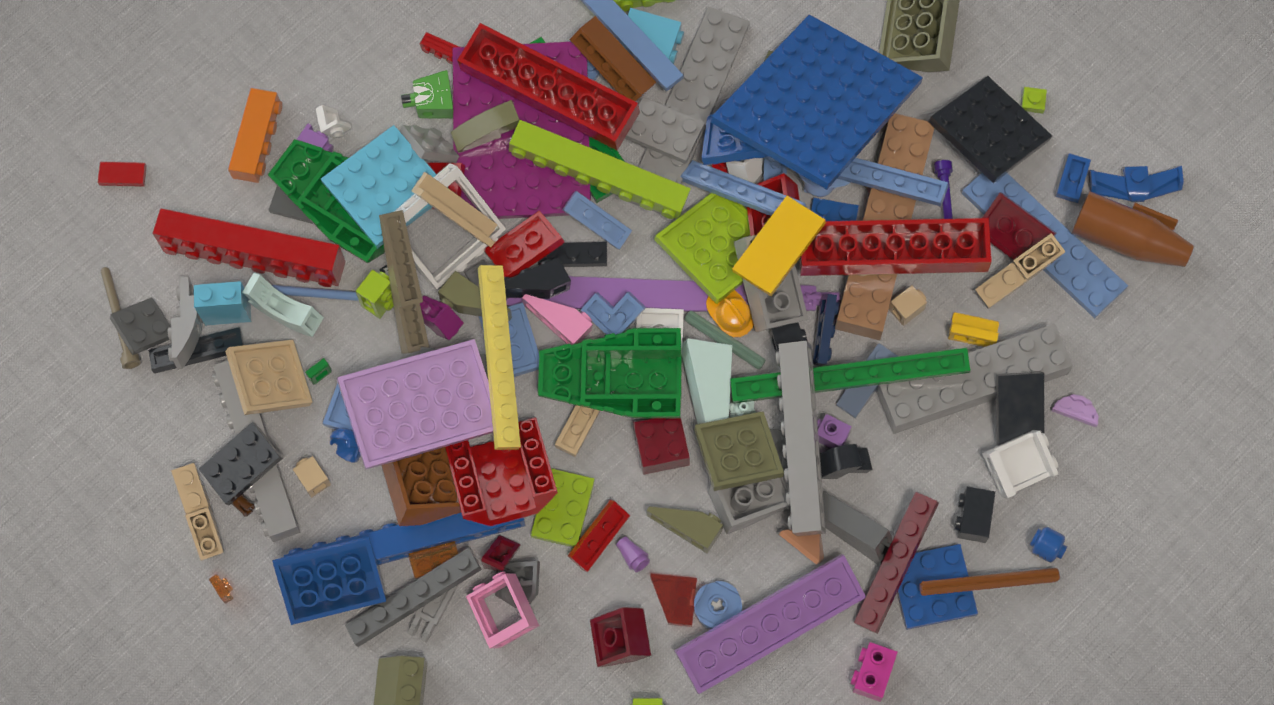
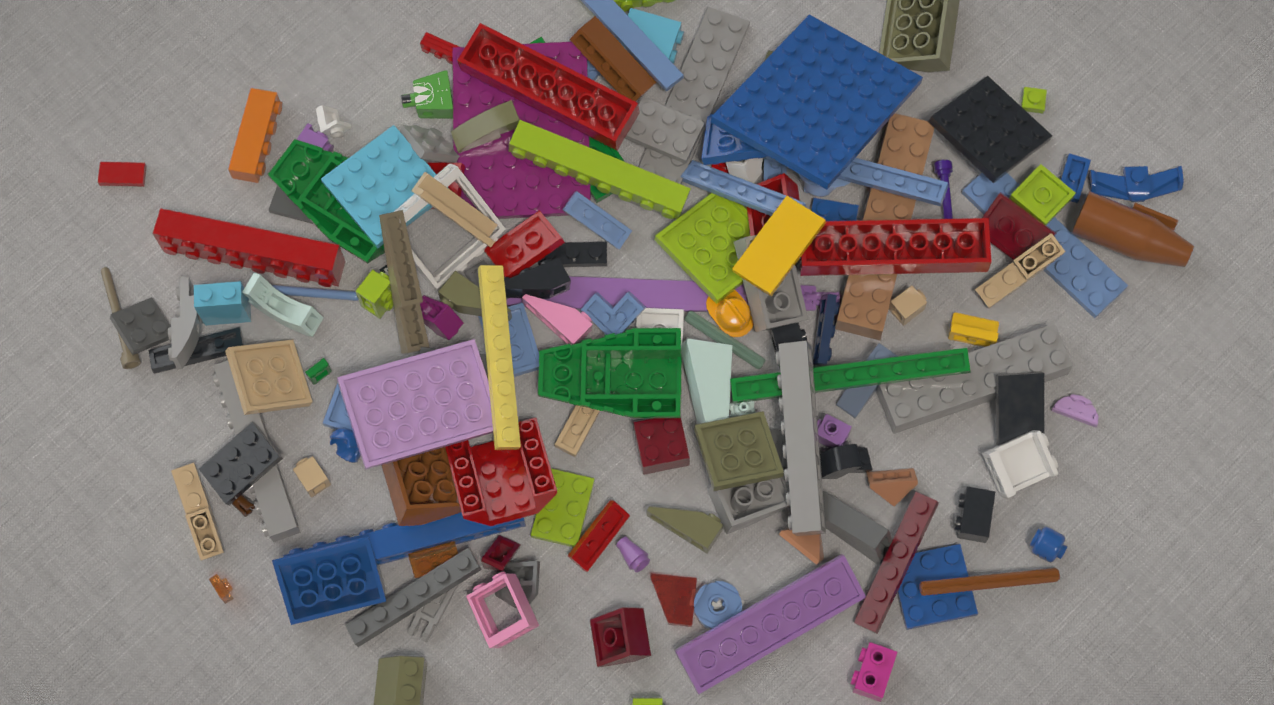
(892, 484): none -> nougat slope
(1043, 194): none -> lime plate

